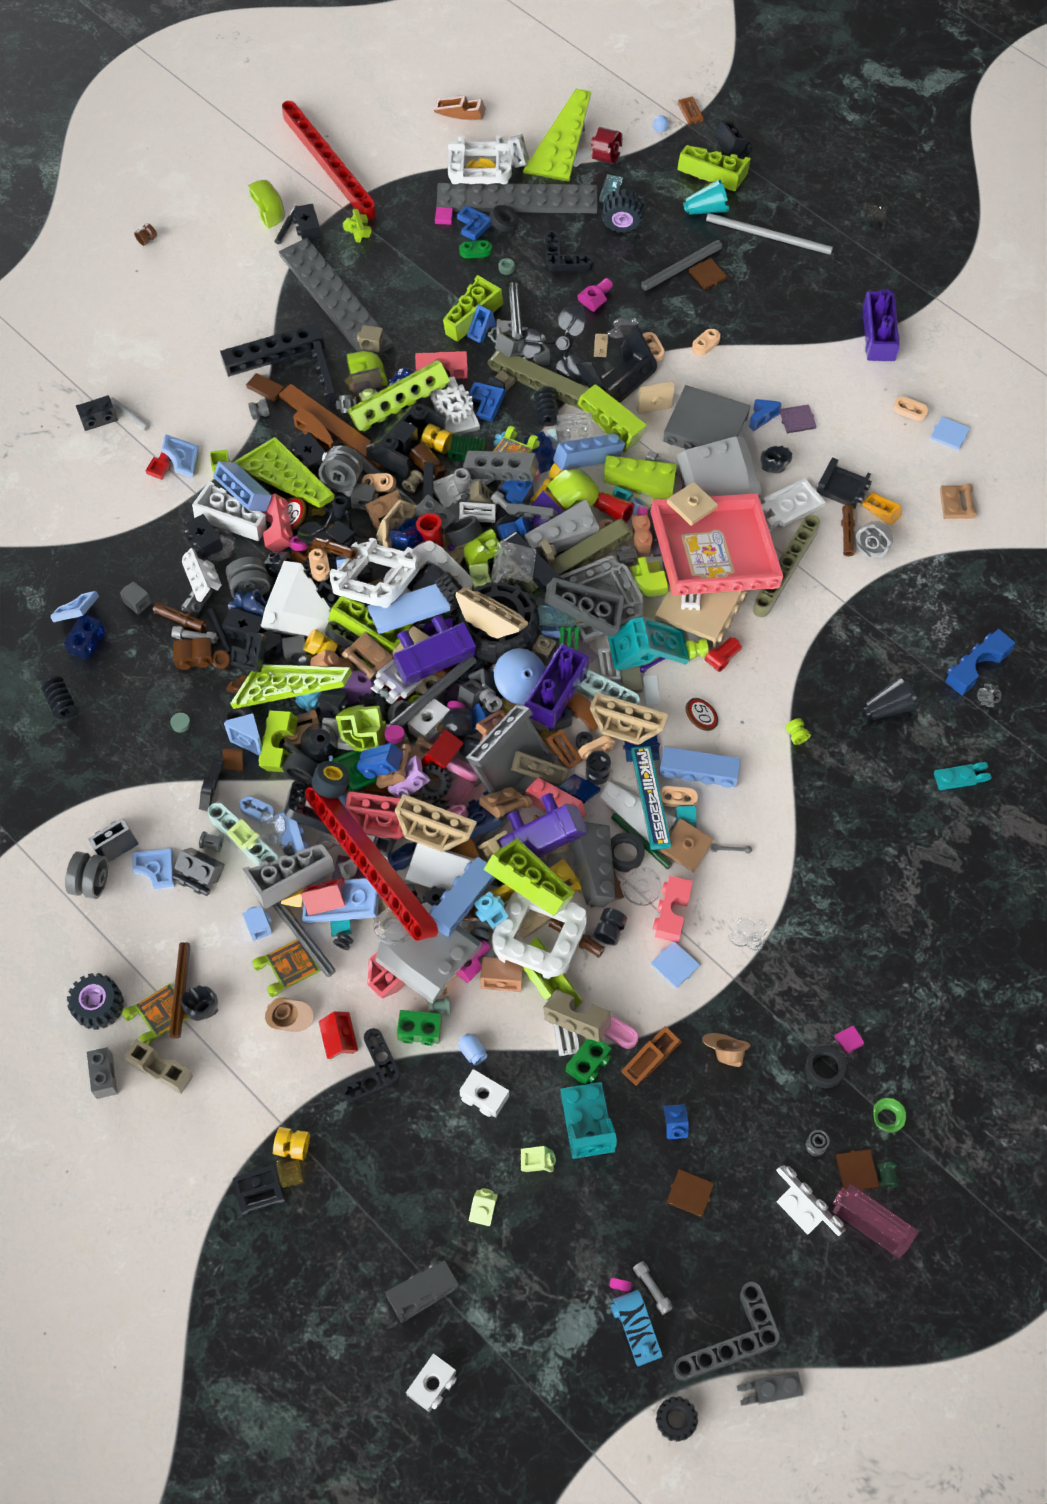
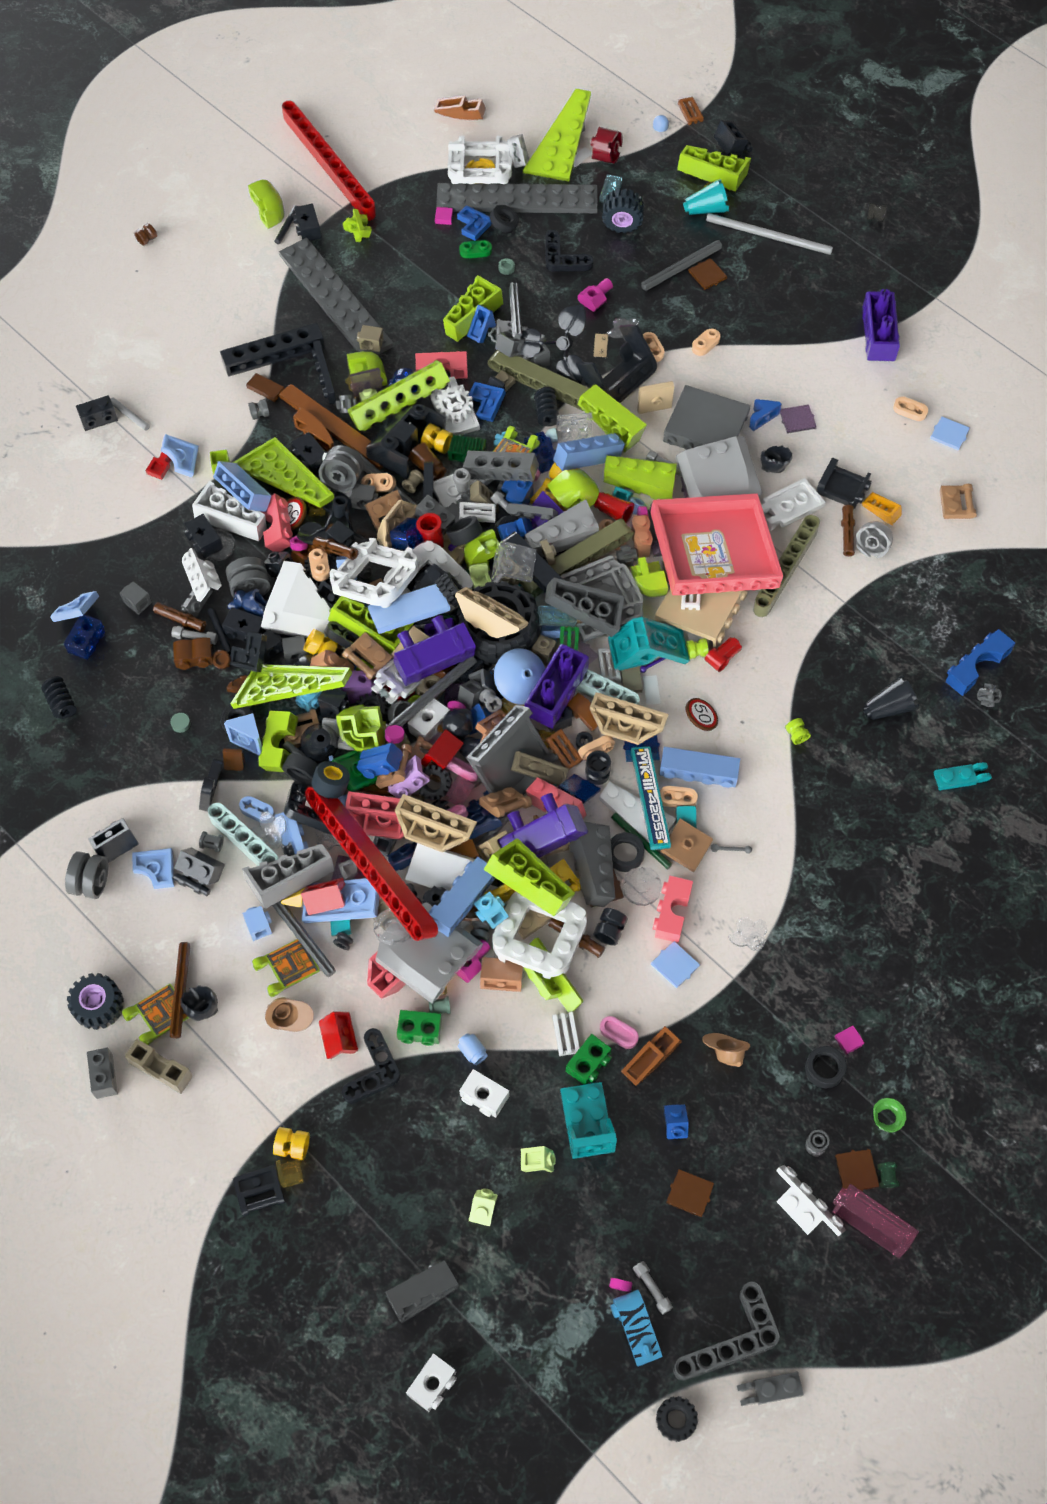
(243, 835): yellowish green bracket -> none
(590, 1024): dark tan arch -> none
(692, 503): tan plate -> none

